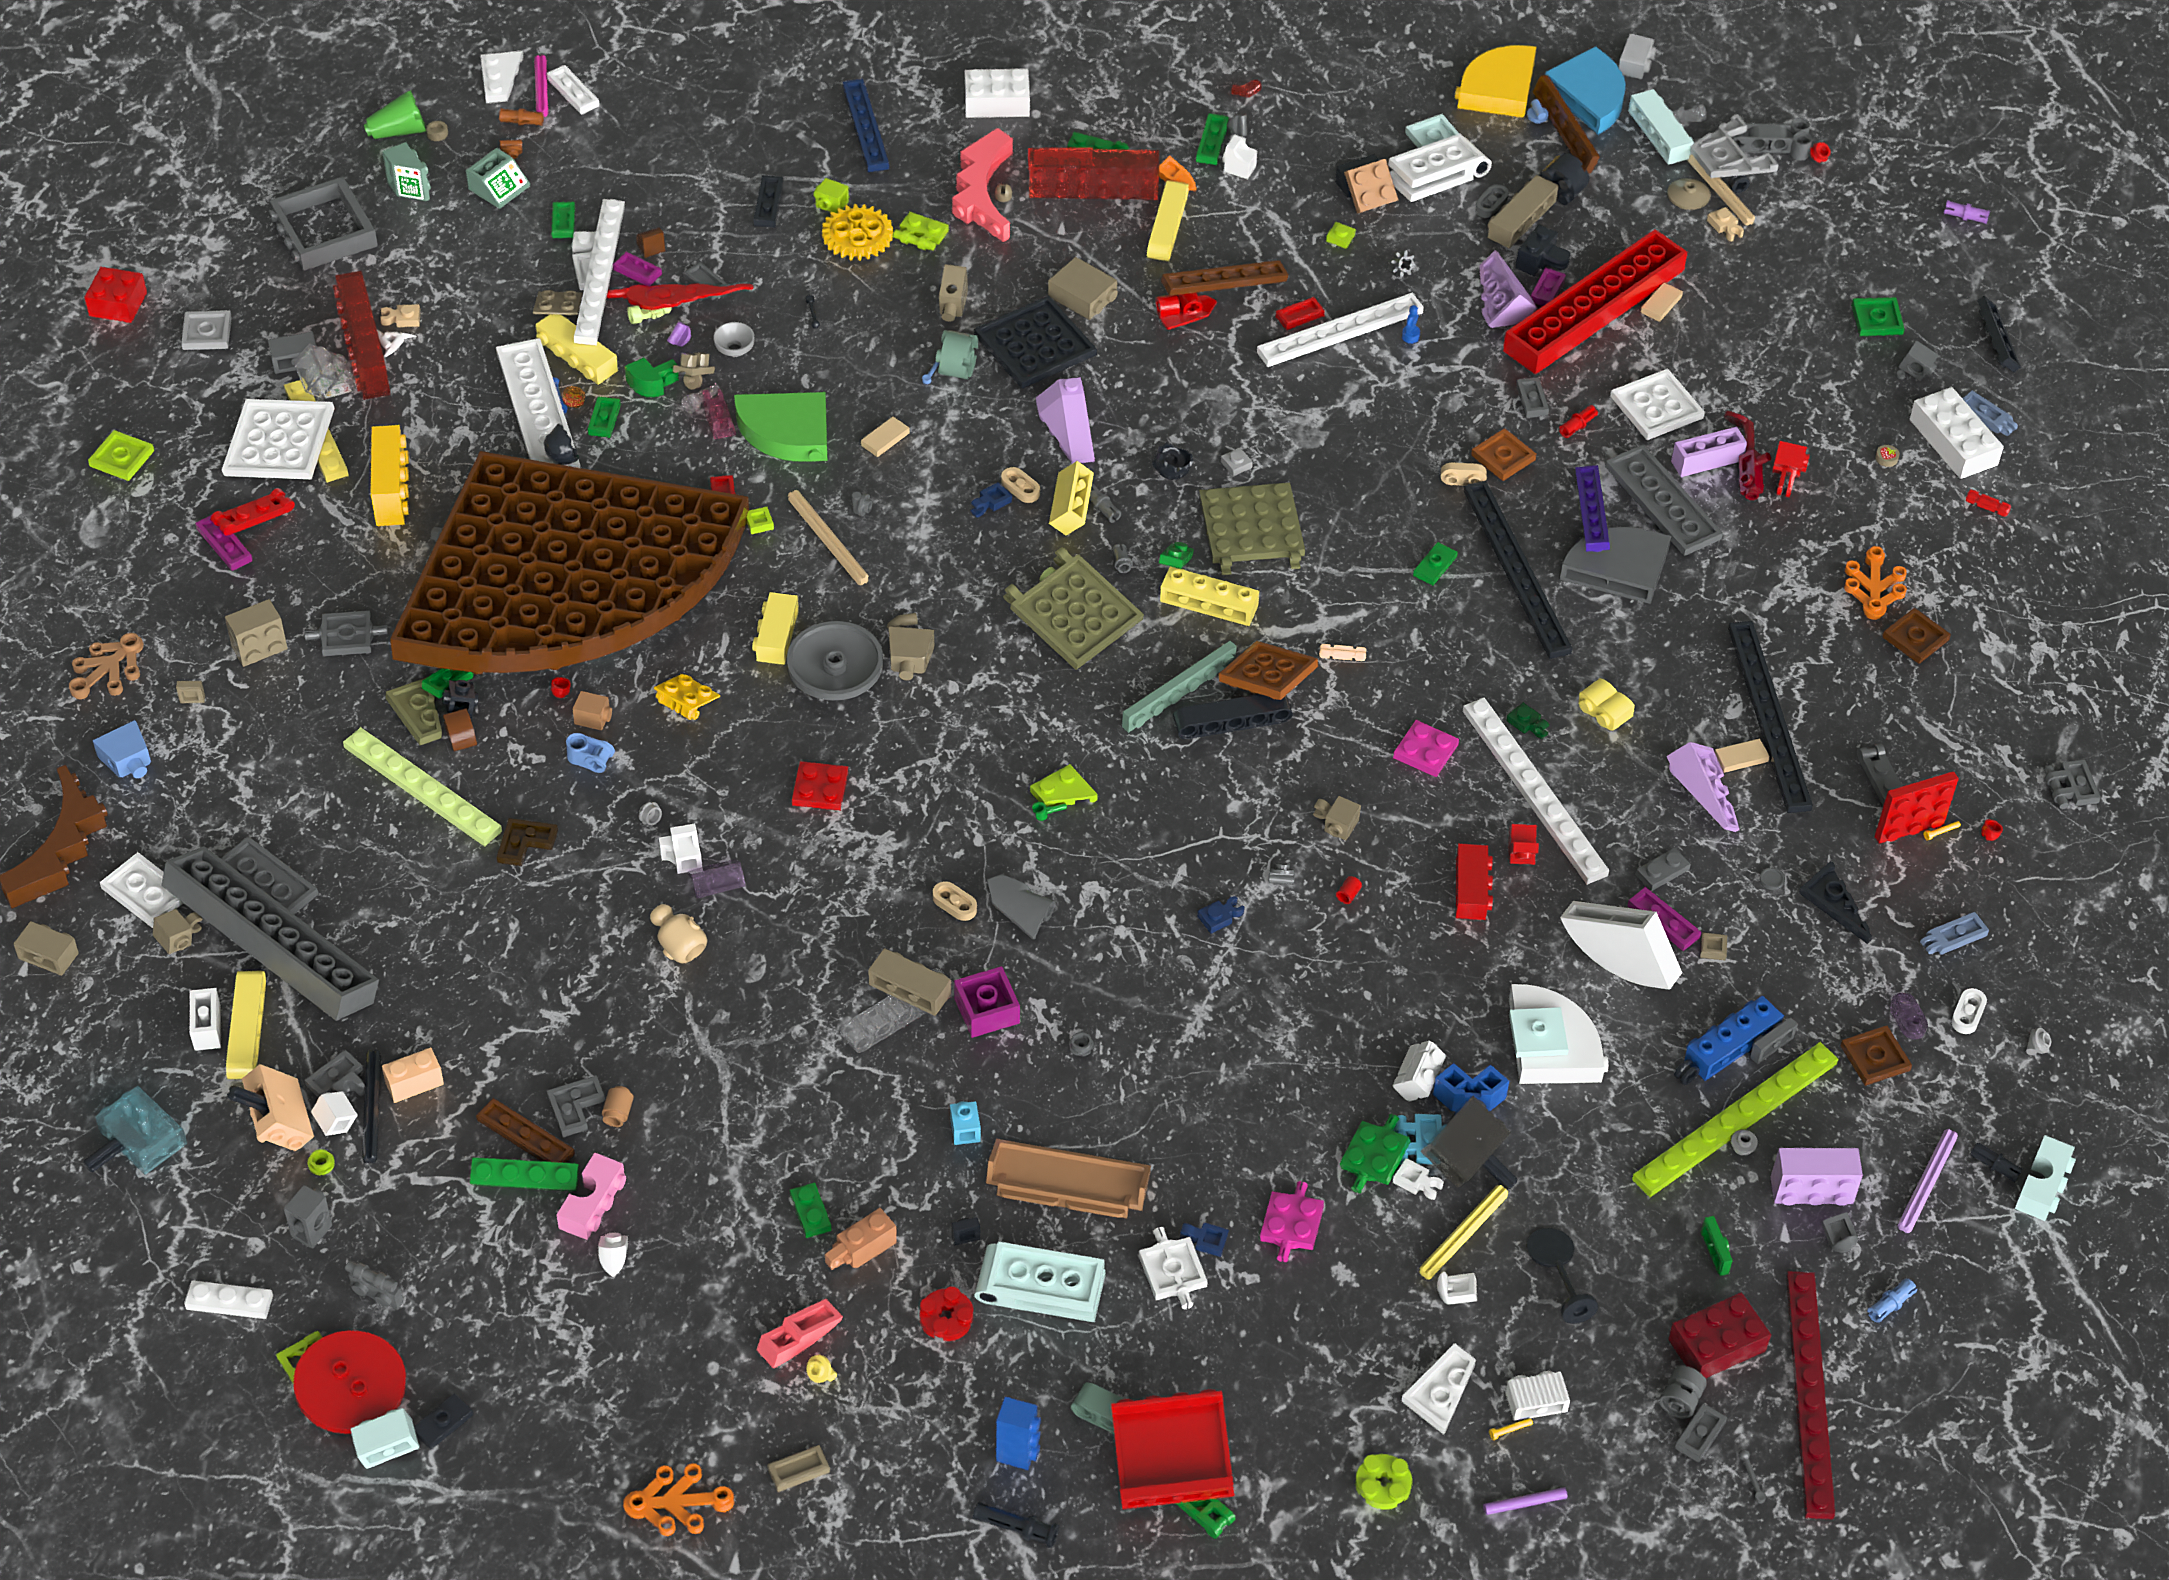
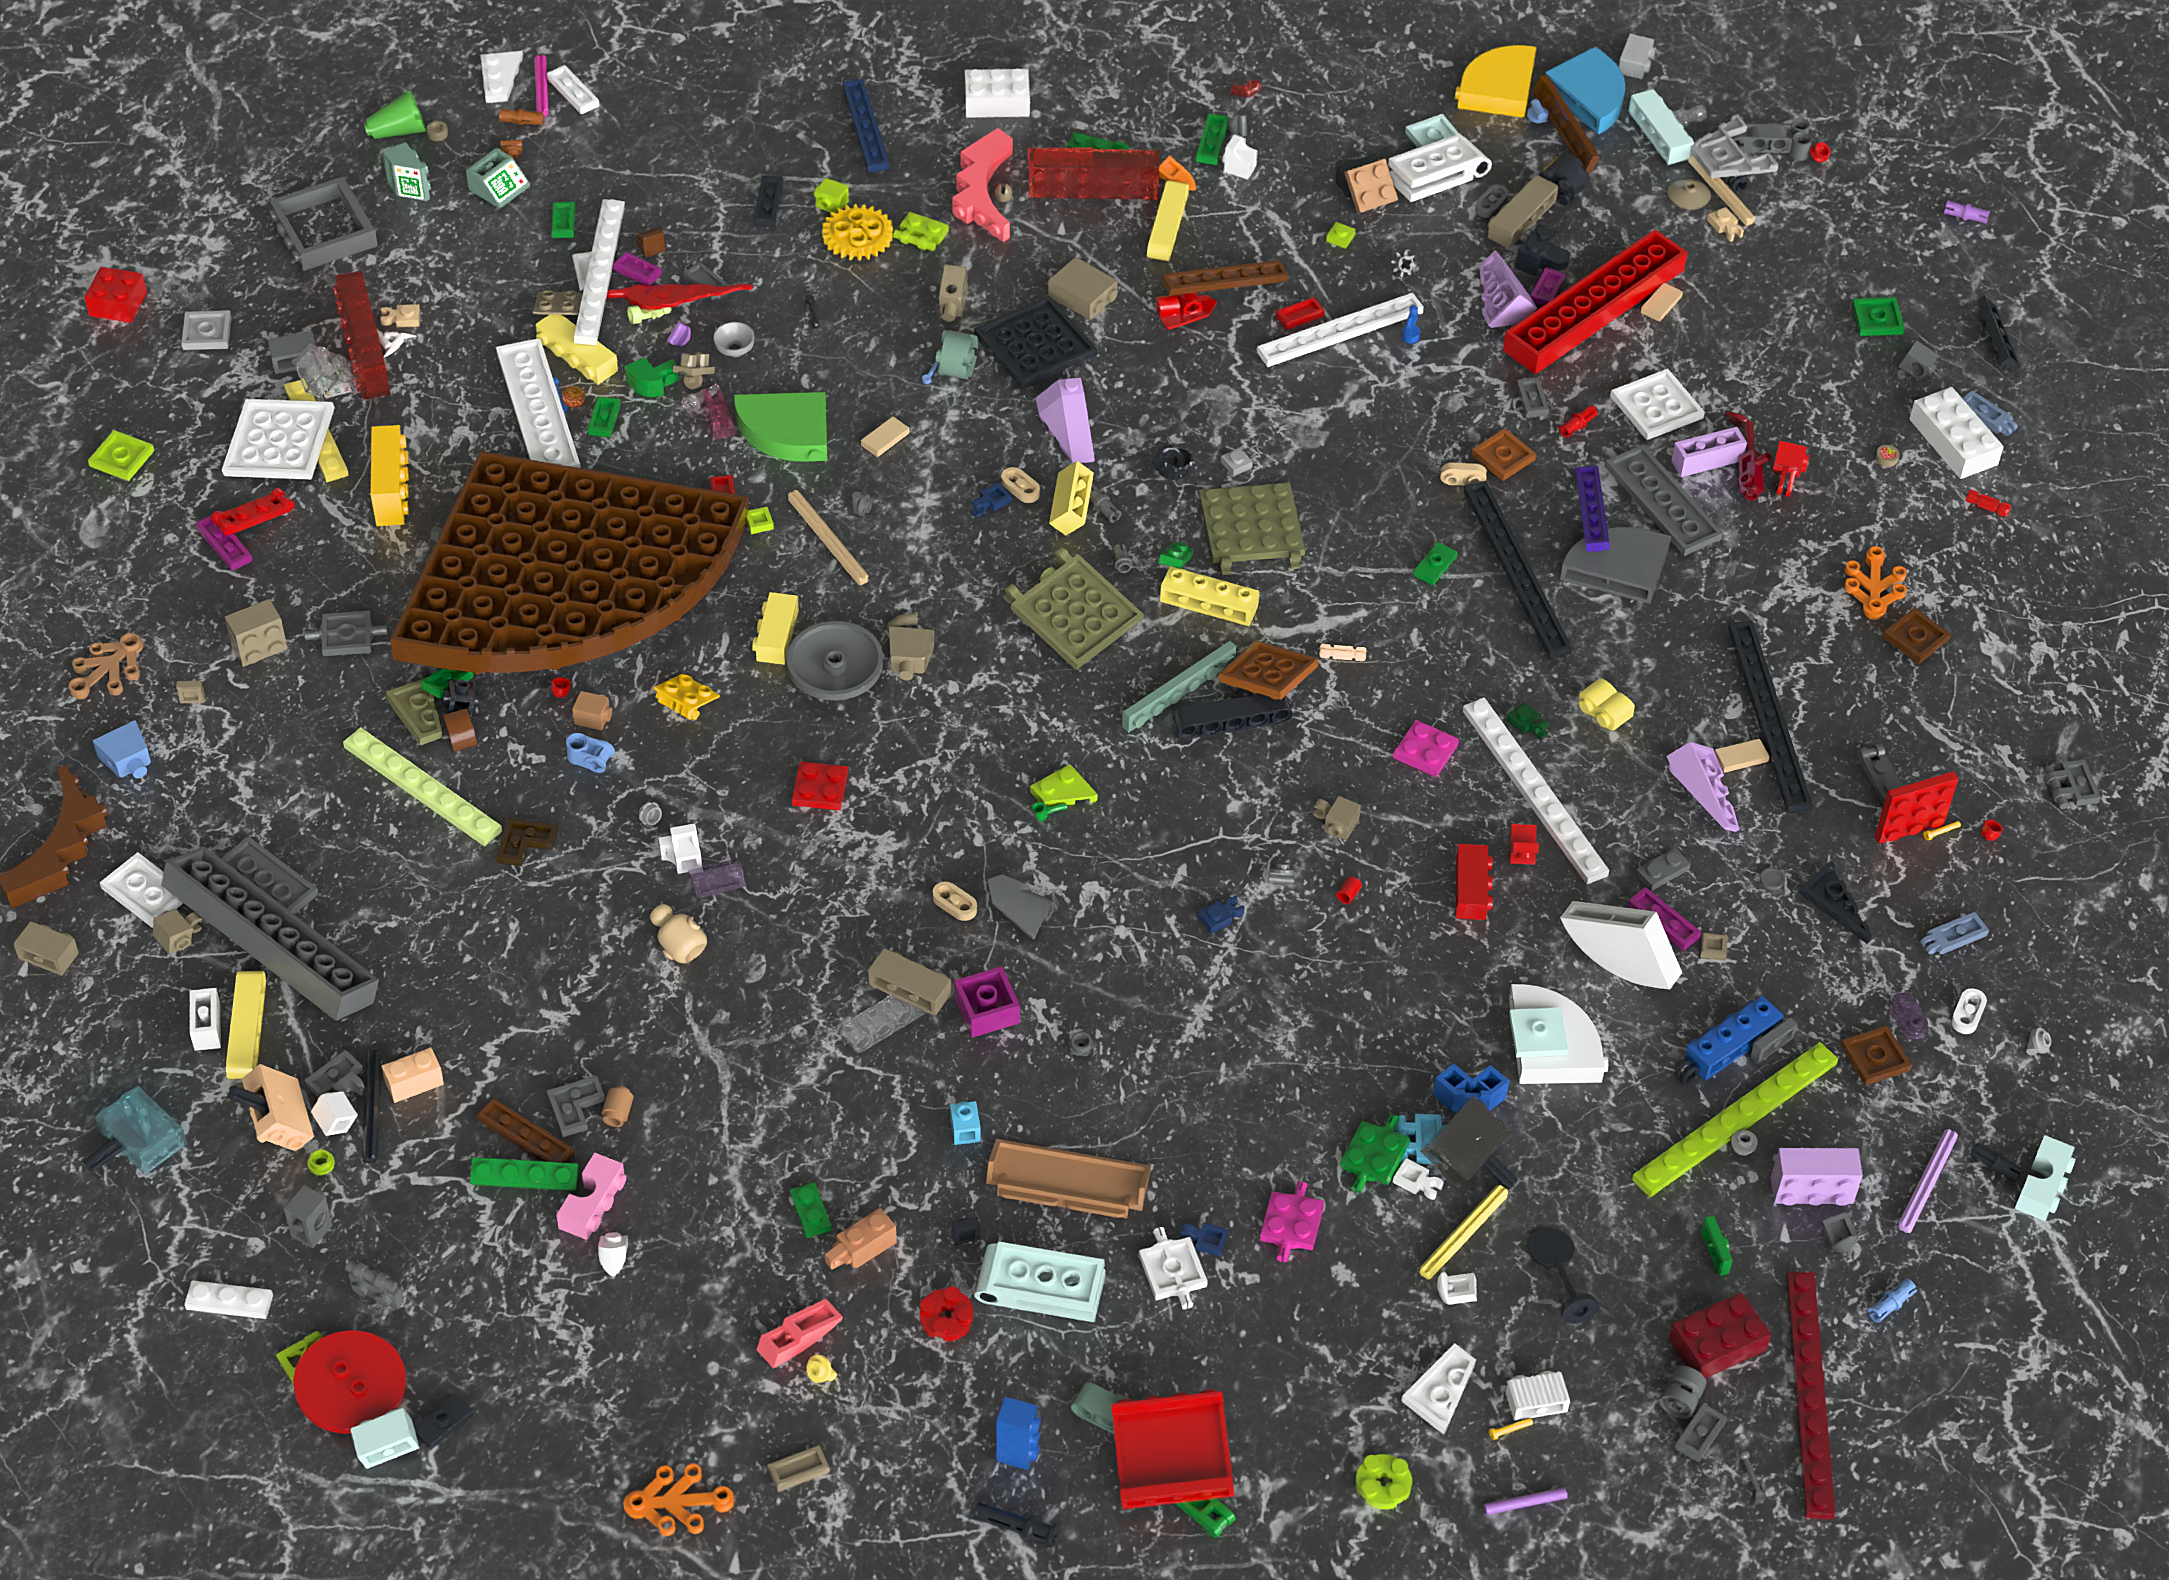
(559, 447): black hair -> none
(583, 241): white plate -> none
(1419, 1071): white brick -> none

